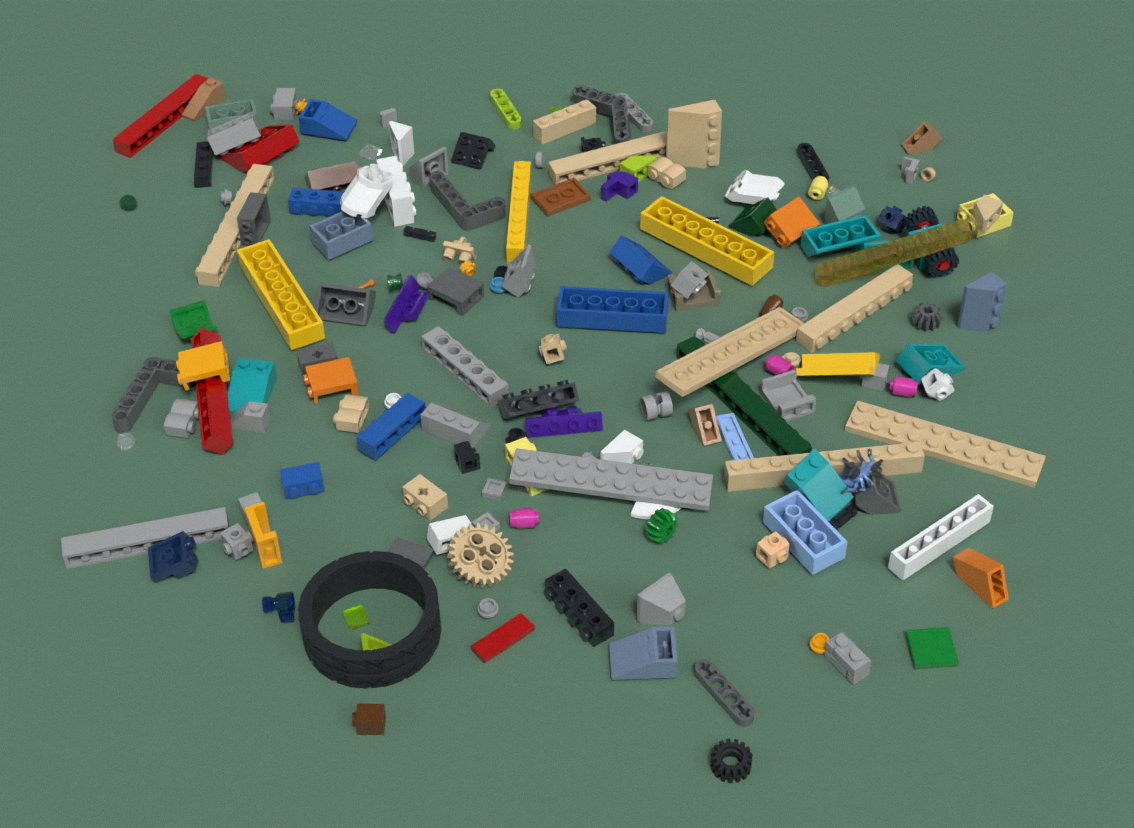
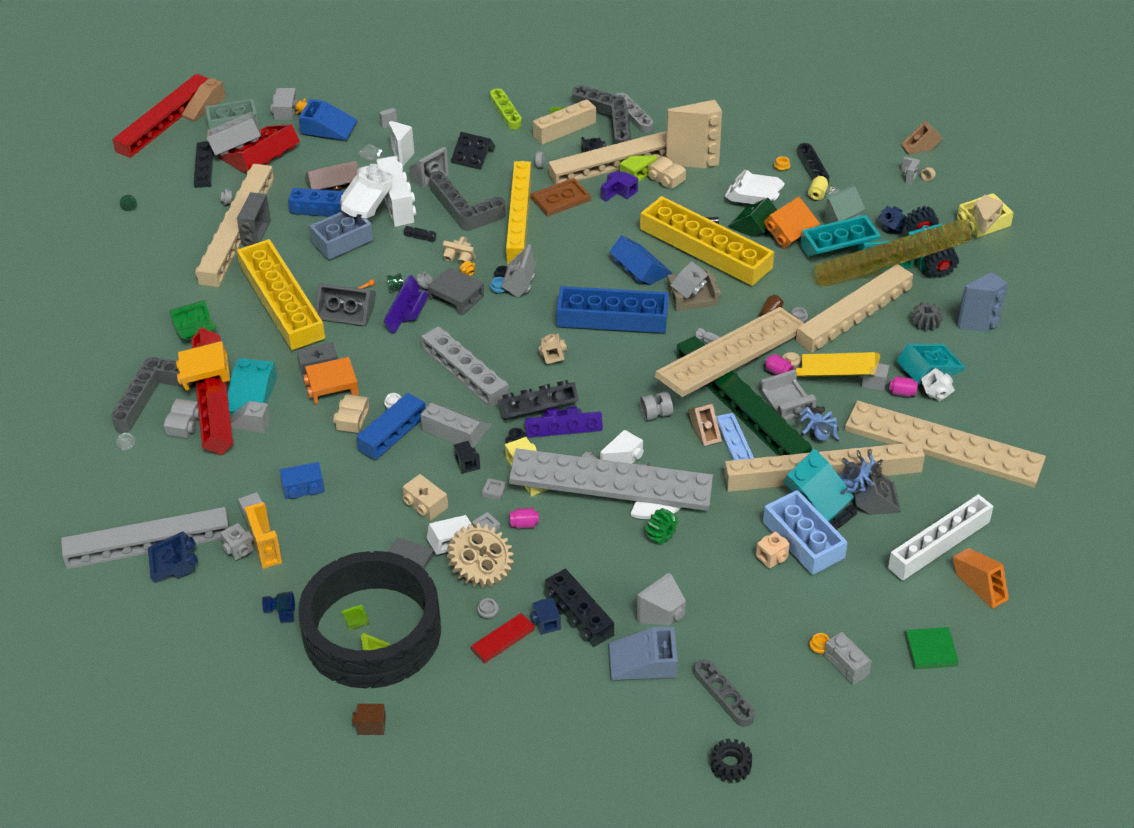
(546, 616): none -> dark blue brick
(782, 163): none -> light orange plate
(818, 426): none -> medium blue animal

